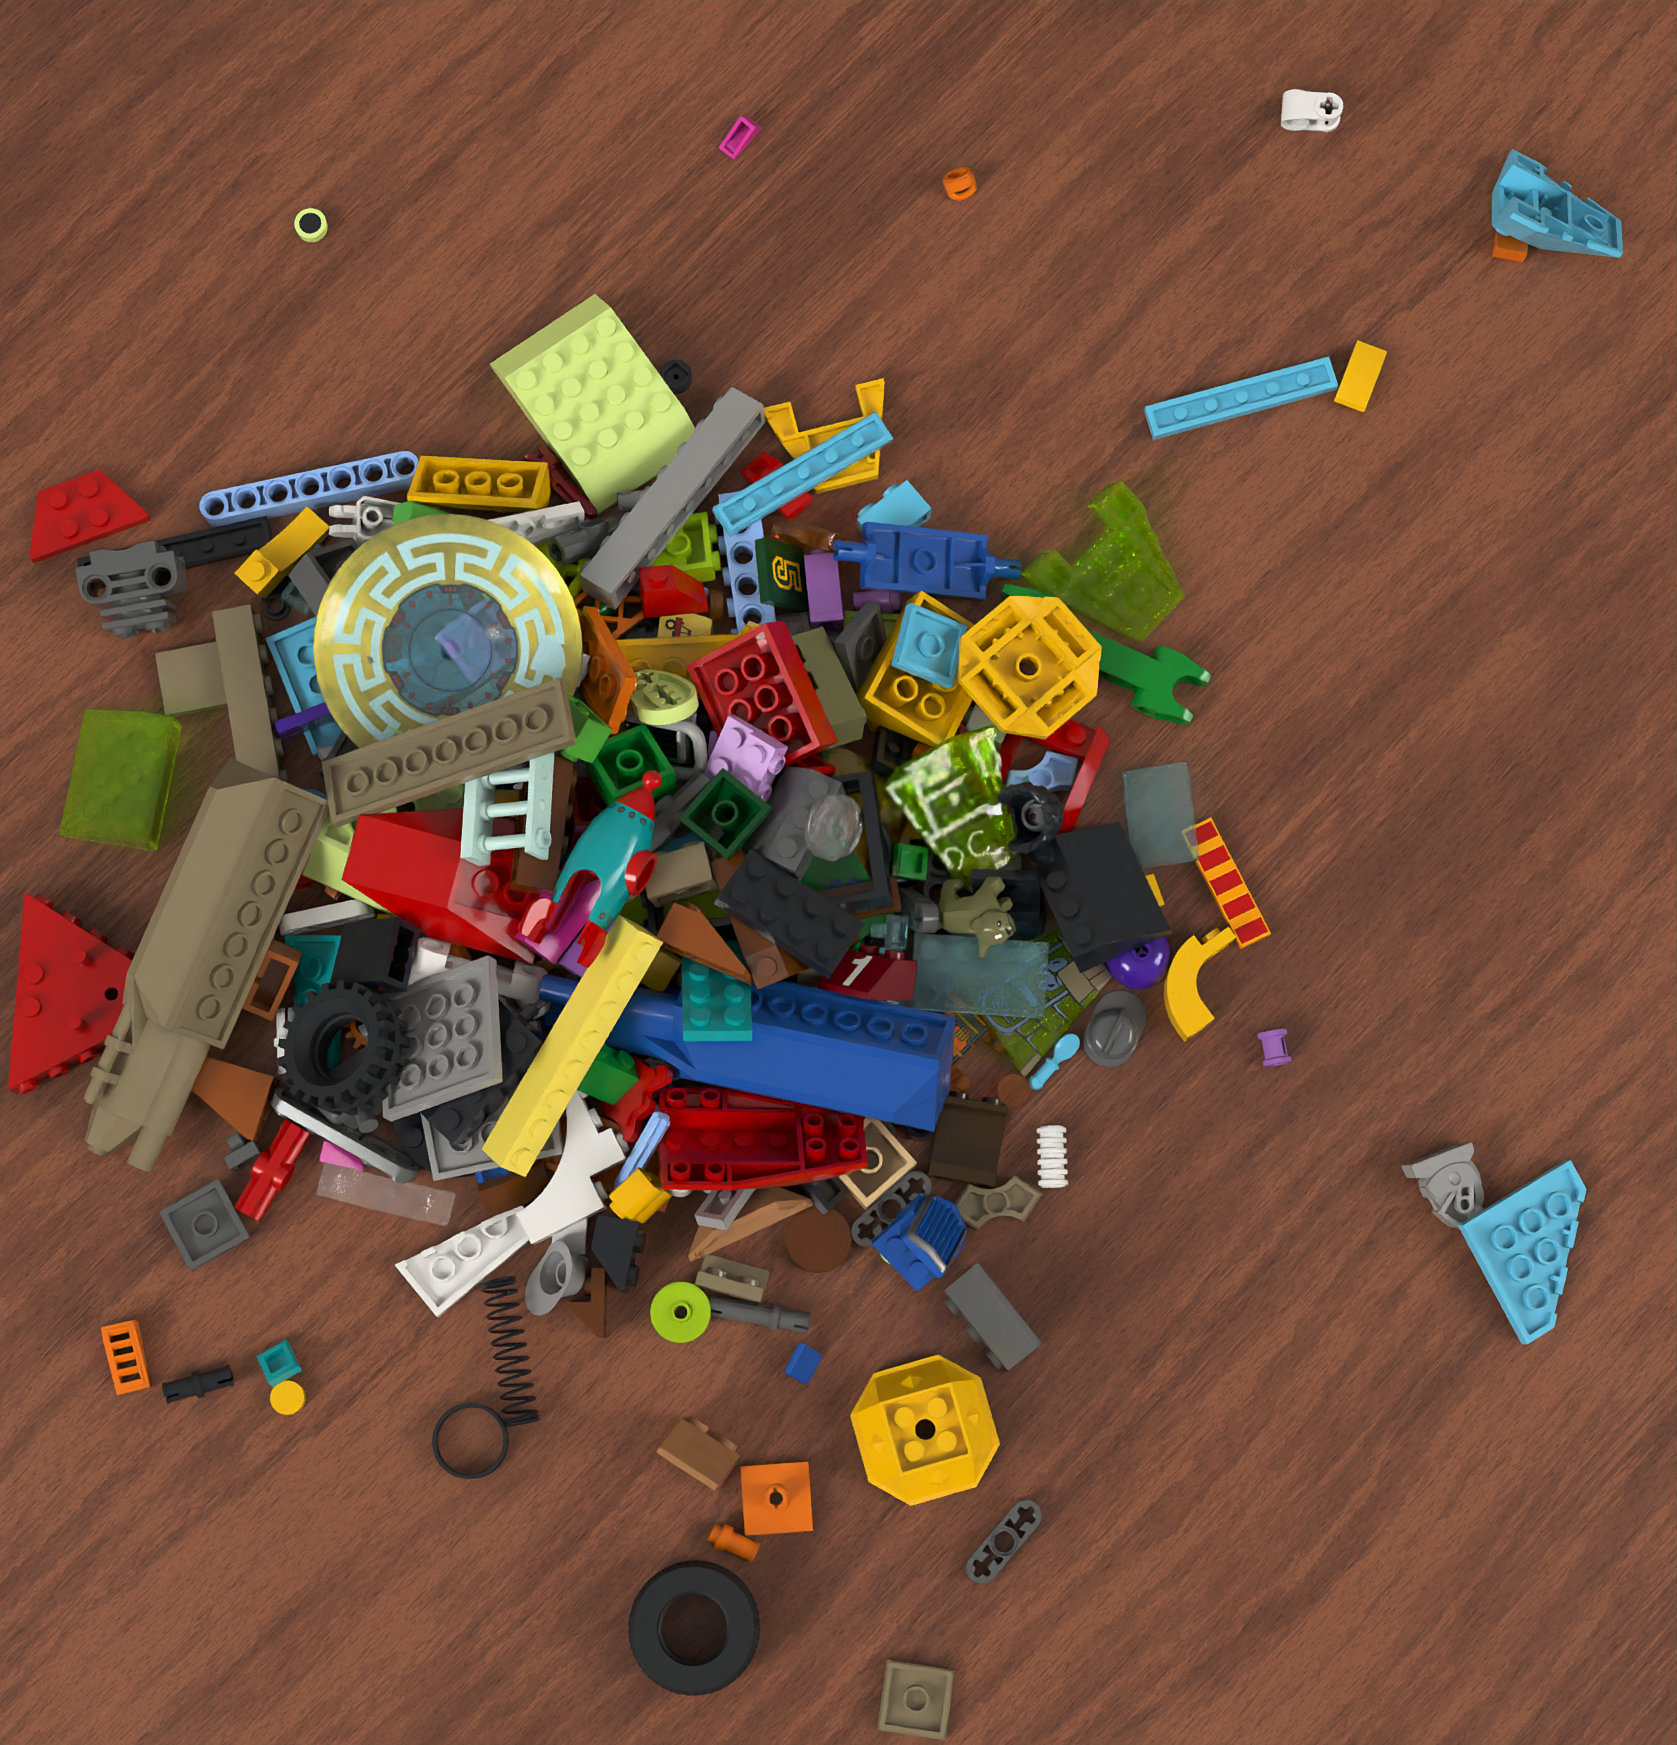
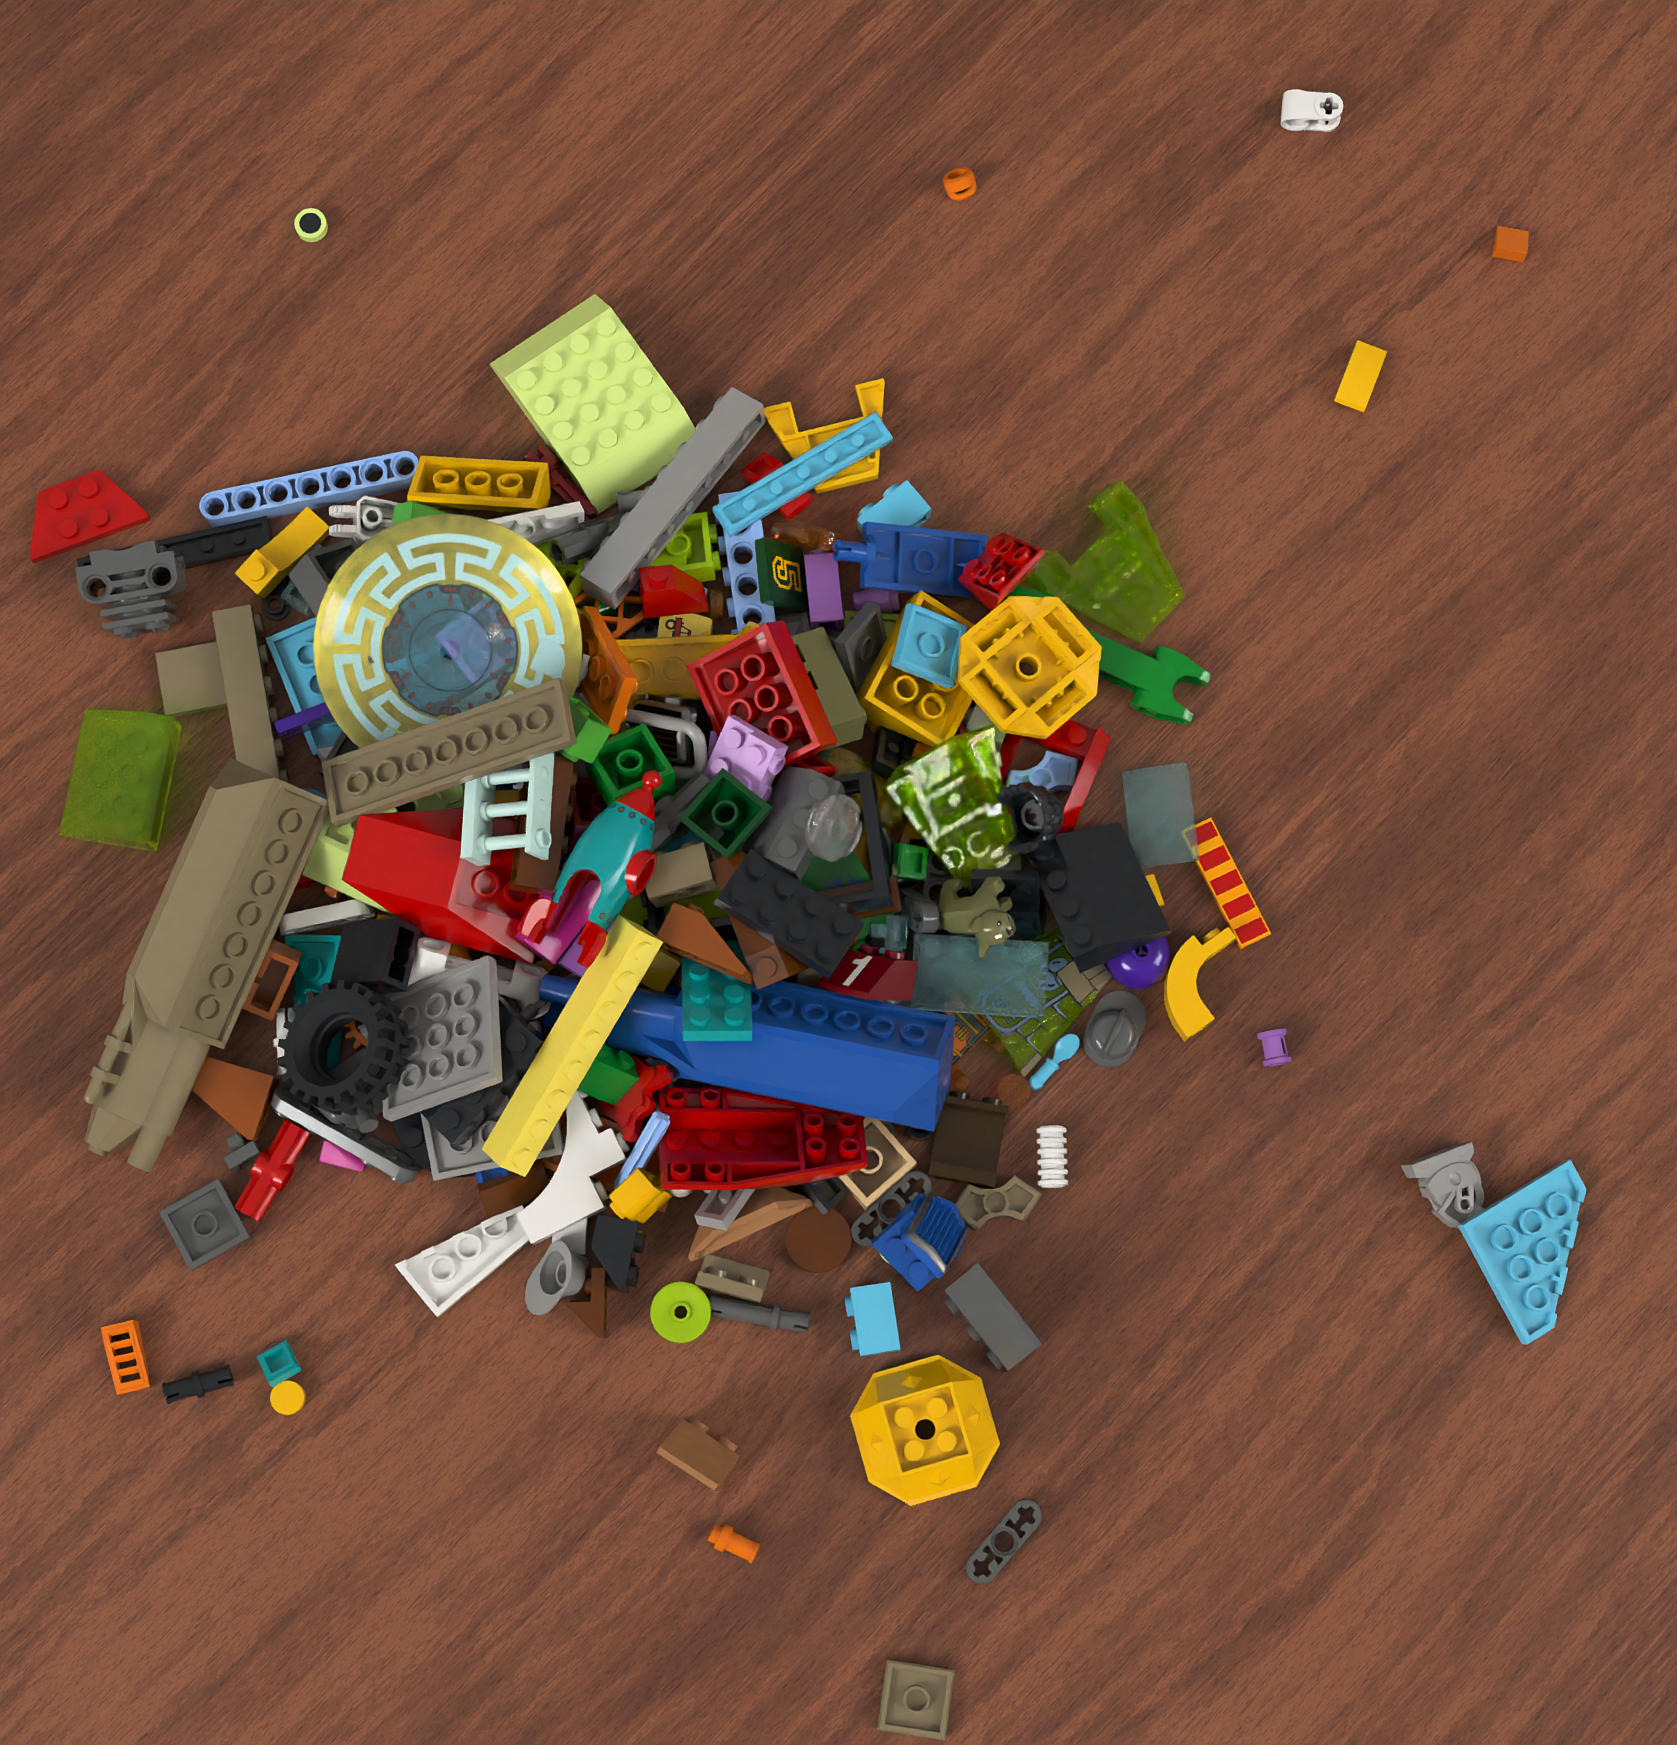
(61, 994): red piece -> none
(385, 1194): clear slope -> none
(436, 1436): black tyre -> none
(532, 1415): black piece -> none
(647, 1637): black tyre -> none
(663, 697): yellowish green piece -> none
(677, 376): black tile -> none
(740, 136): dark pink piece -> none
(776, 1498): orange tile -> none
(803, 1363): blue slope -> none
(874, 1319): none -> medium azure brick
(1000, 569): none -> red slope
(1240, 398): medium azure plate -> none
(1548, 214): medium azure wedge -> none

